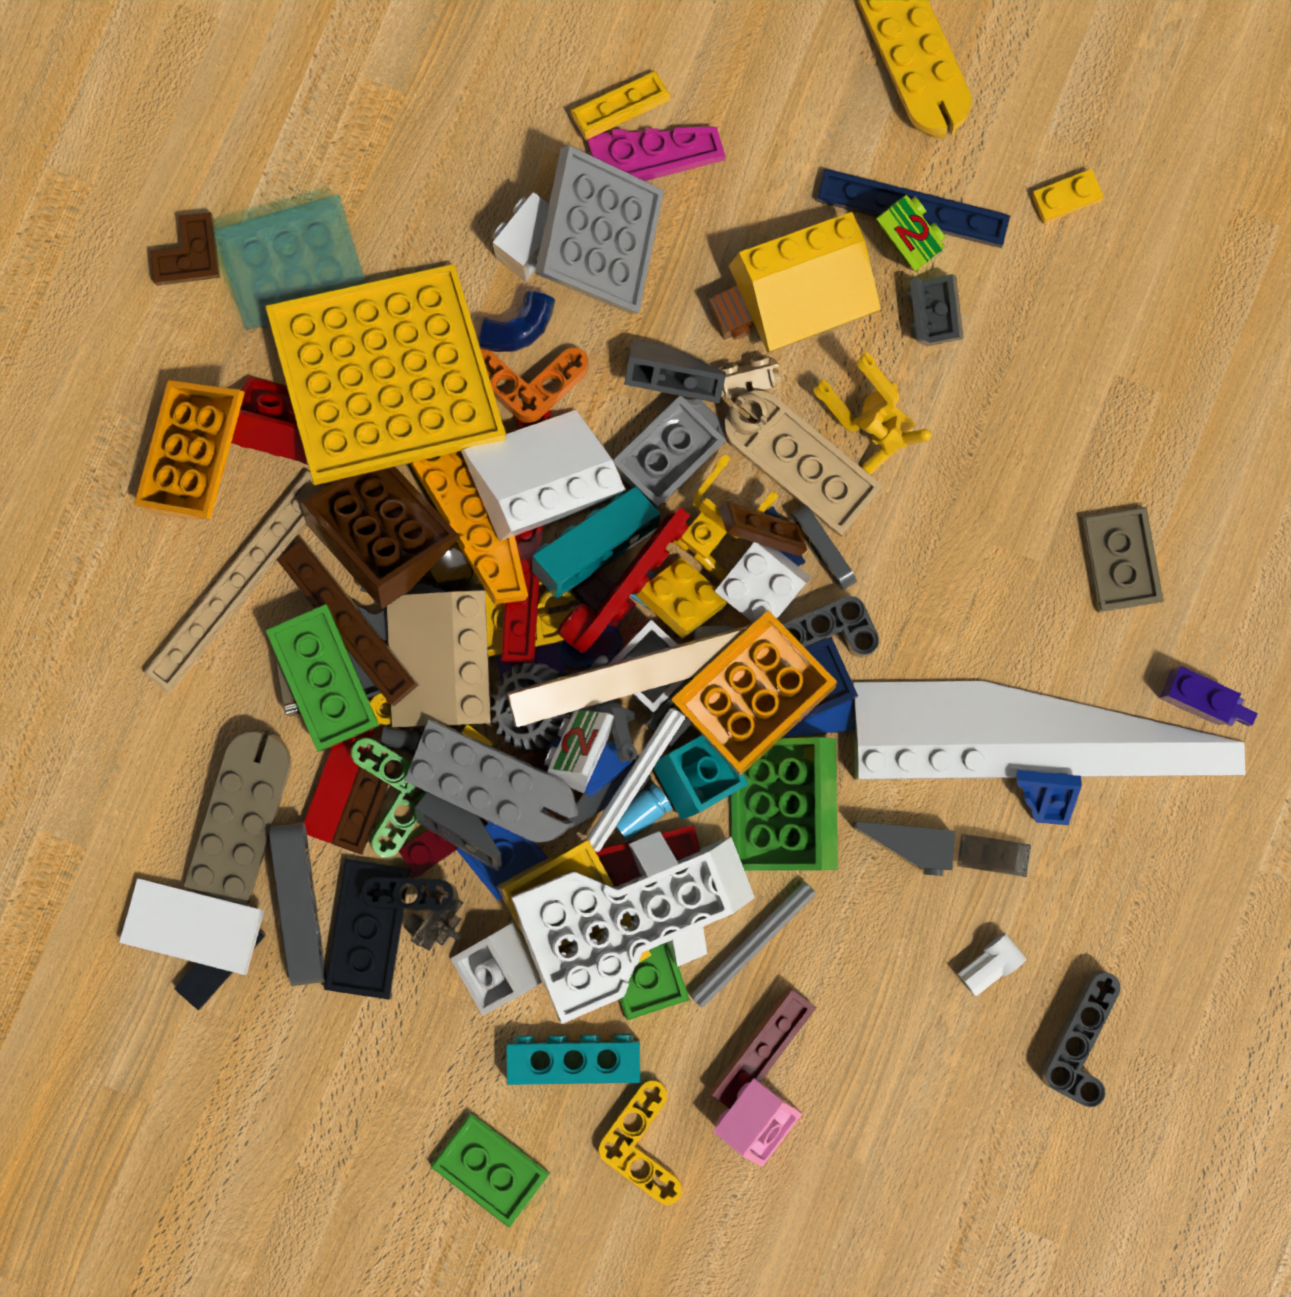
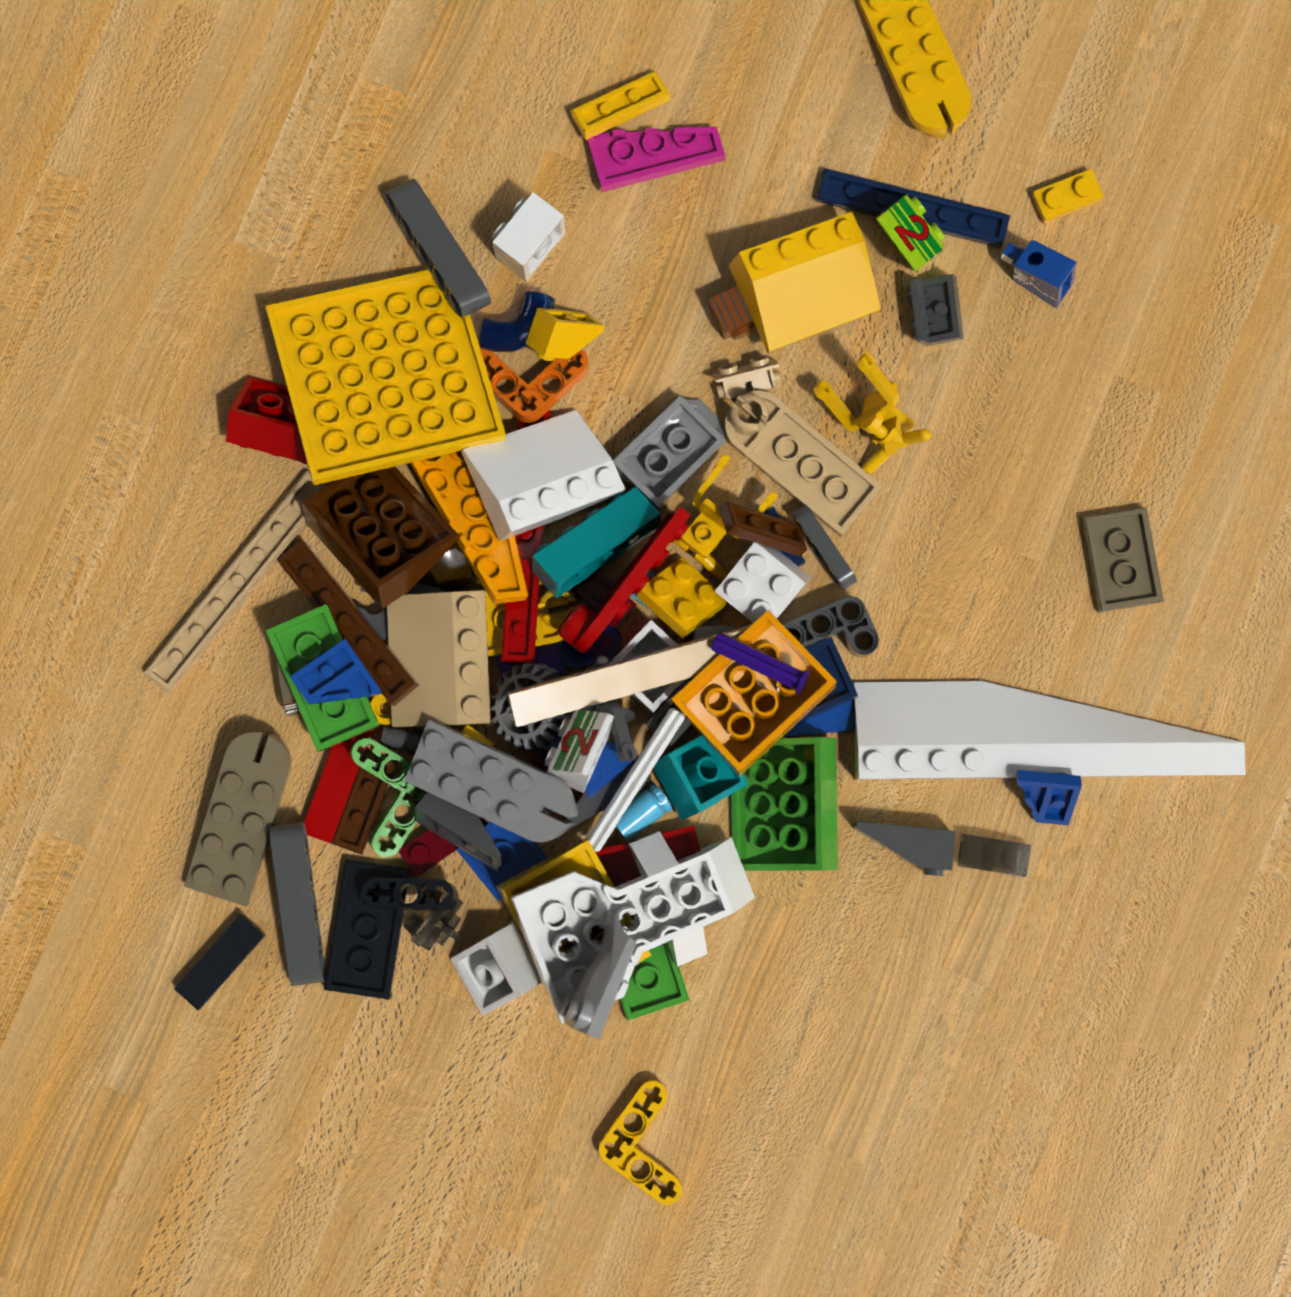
(189, 450): light orange slope -> none
(192, 926): white tile -> none
(196, 258): reddish brown plate -> none
(289, 256): clear light blue slope -> none
(335, 677): none -> blue wing
(437, 248): none -> dark grey beam
(490, 1170): bright green tile -> none
(523, 1072): teal brick -> none
(562, 333): none -> yellow slope
(592, 1002): none -> light grey slope
(599, 230): light grey plate -> none
(672, 372): dark grey slope -> none
(753, 944): light grey axle -> none
(756, 1122): bright pink slope -> none
(760, 662): none -> dark purple axle
(763, 1046): dark red plate -> none
(999, 959): white piece -> none
(1041, 270): none -> blue torso
(1087, 1036): dark grey beam -> none
(1205, 698): dark purple hinge -> none

